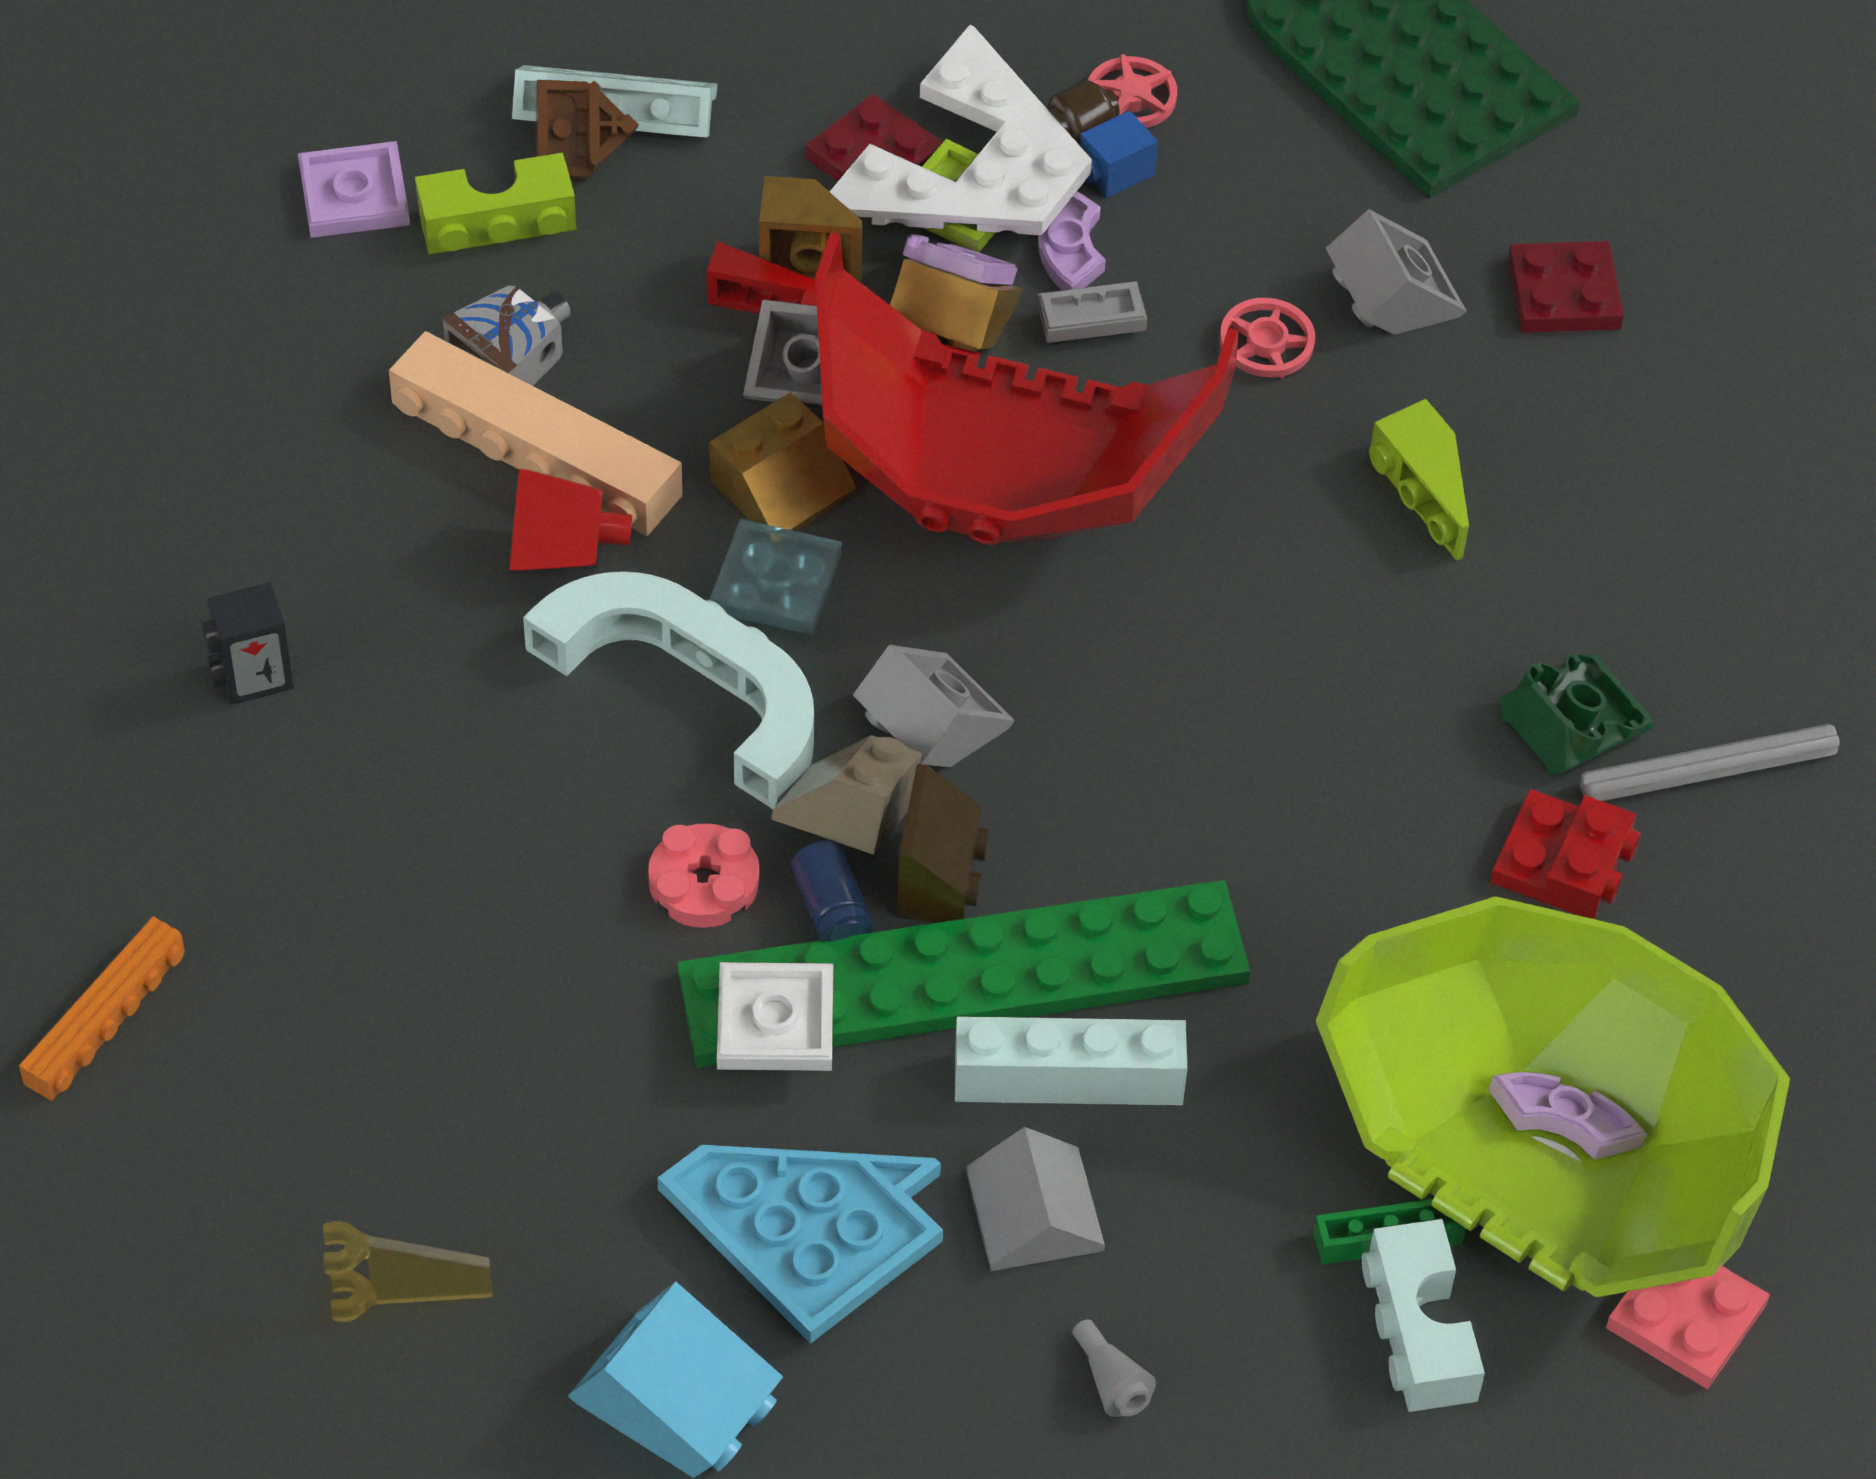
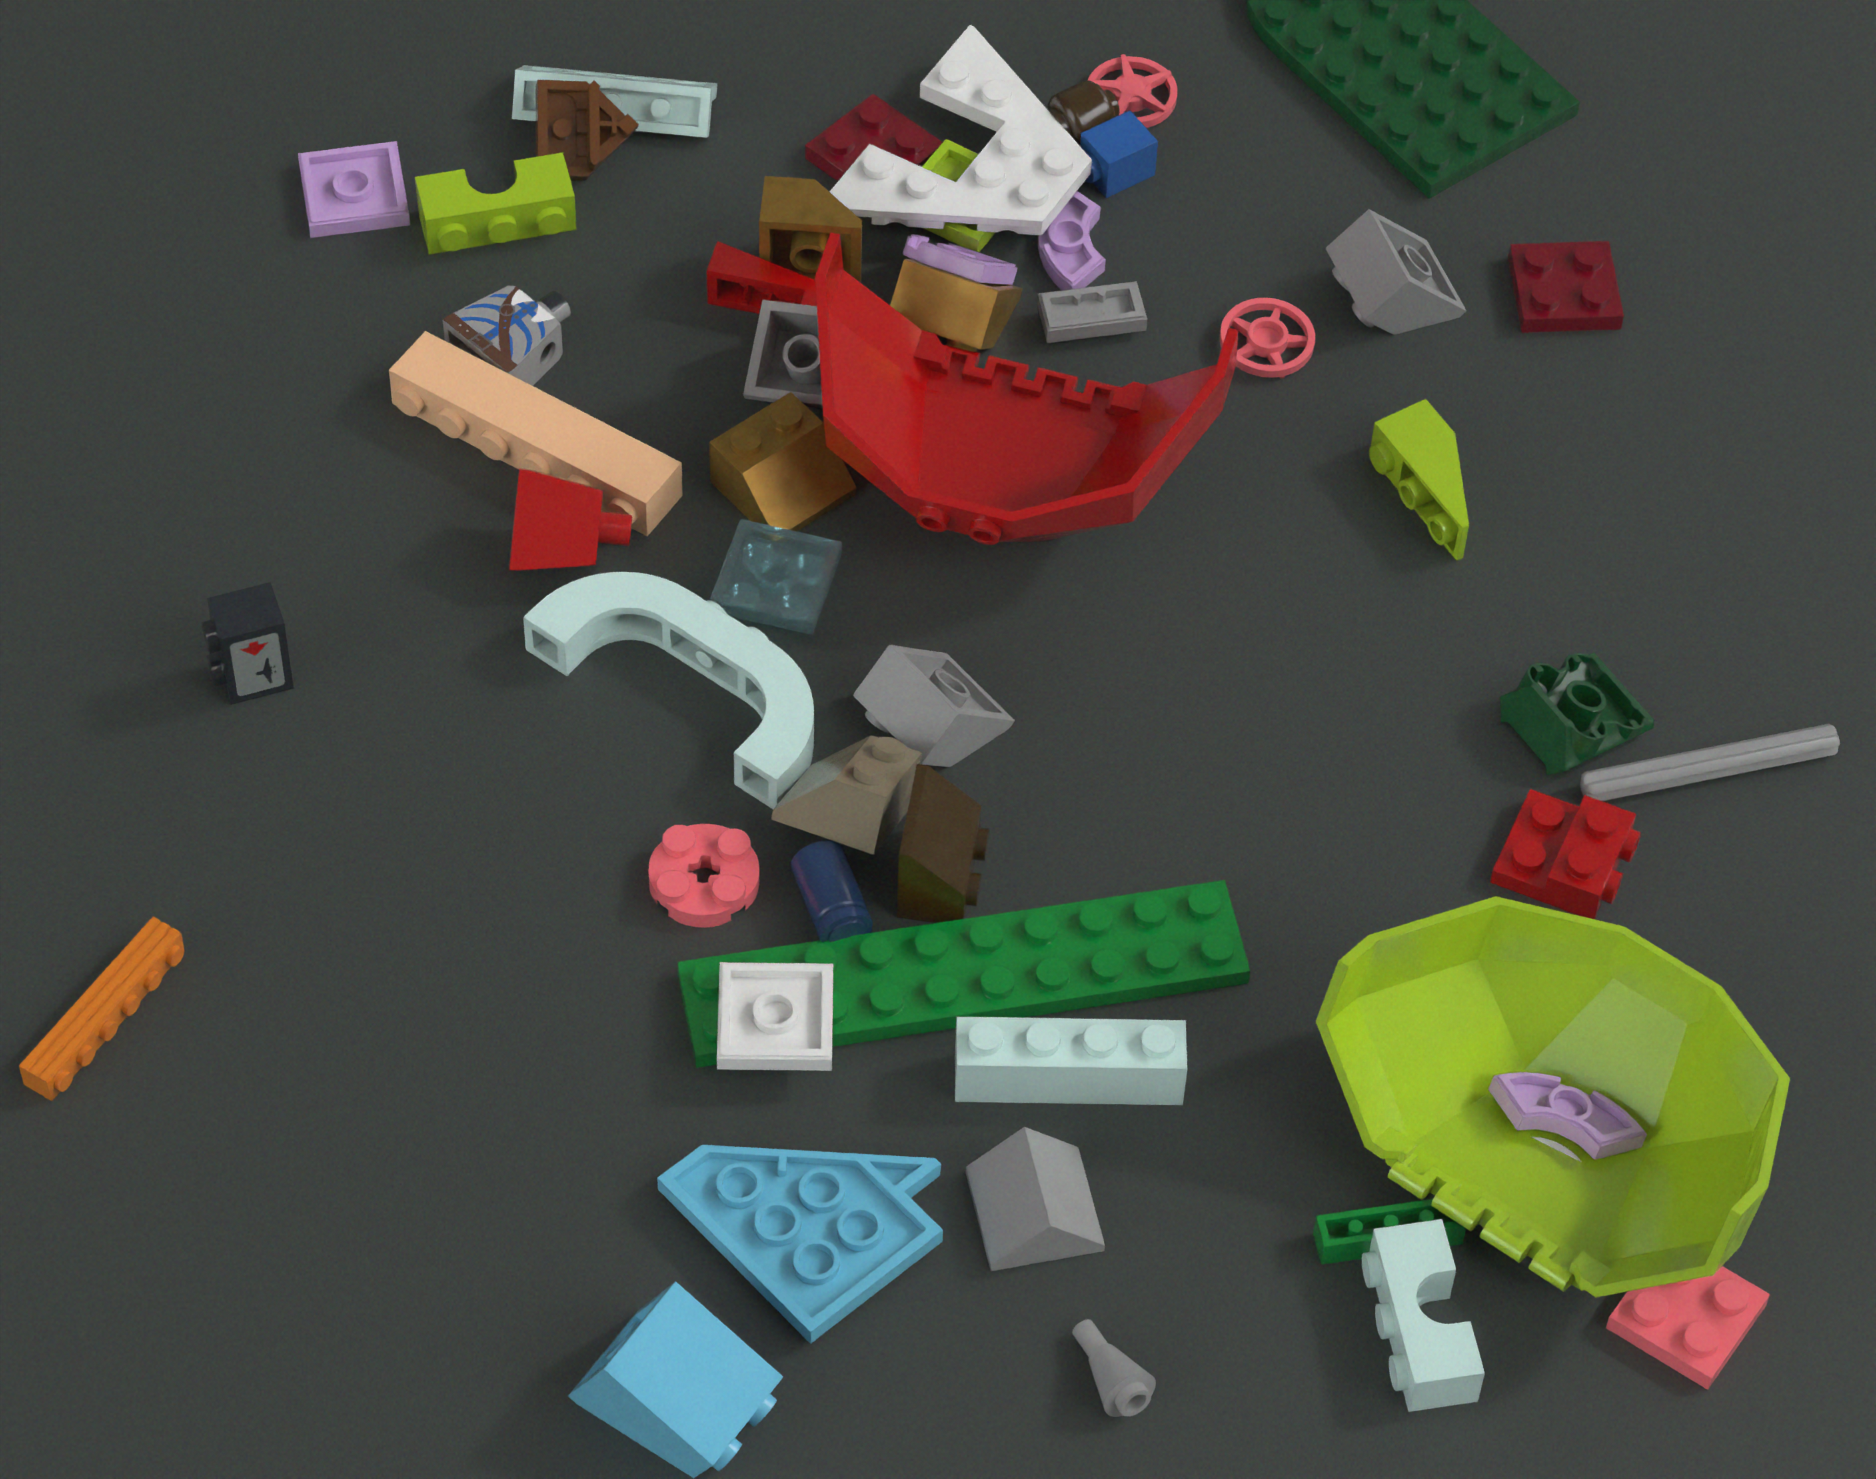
(398, 1272): clear yellow flag -> none

